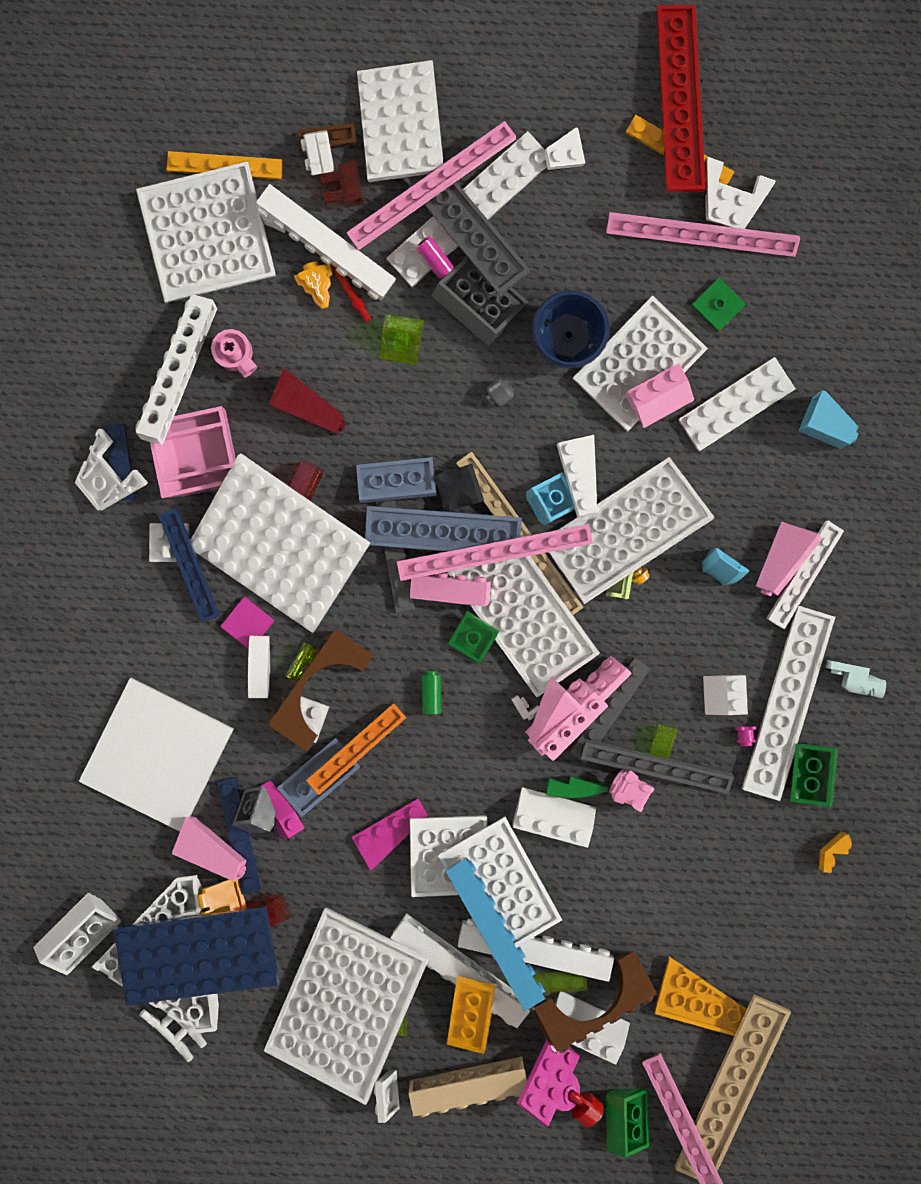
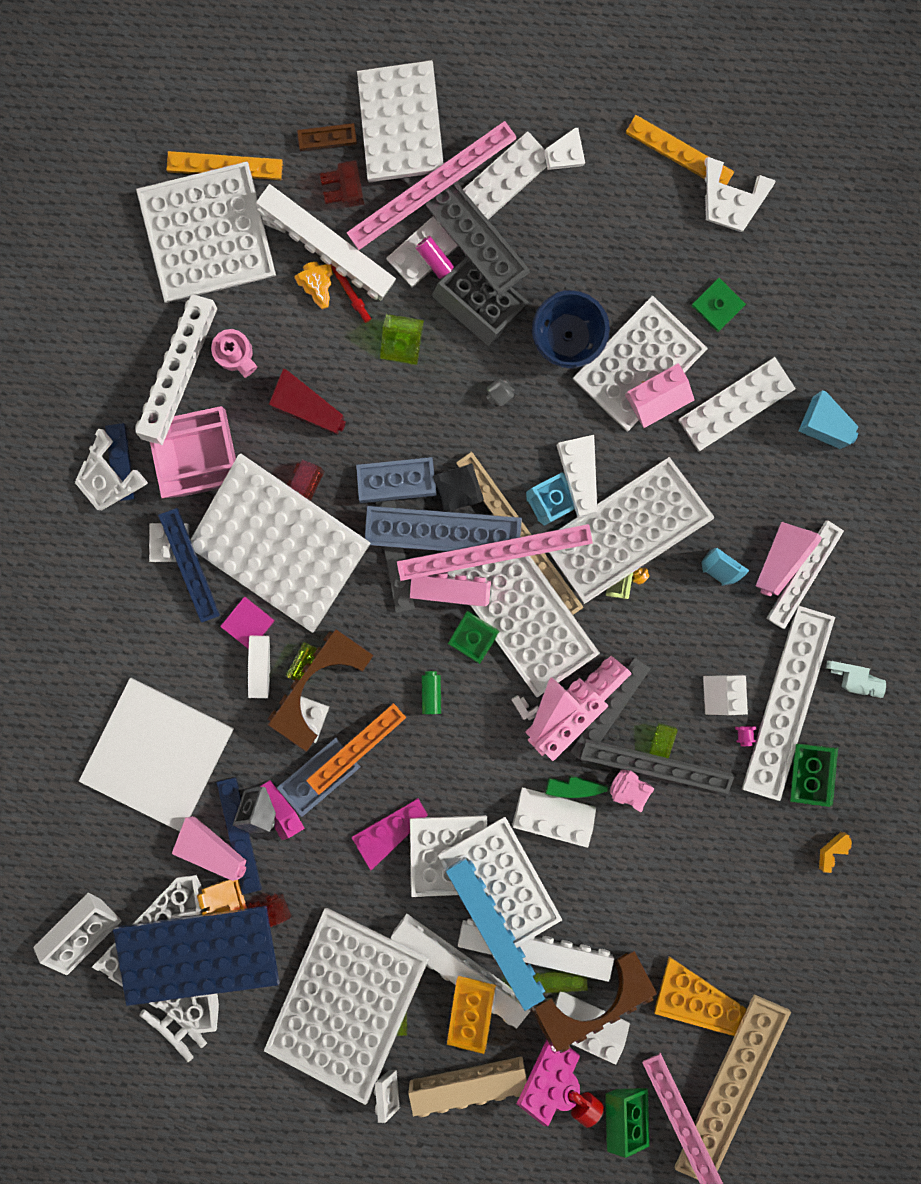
(318, 152): white brick -> none
(680, 98): red plate -> none
(702, 234): bright pink plate -> none

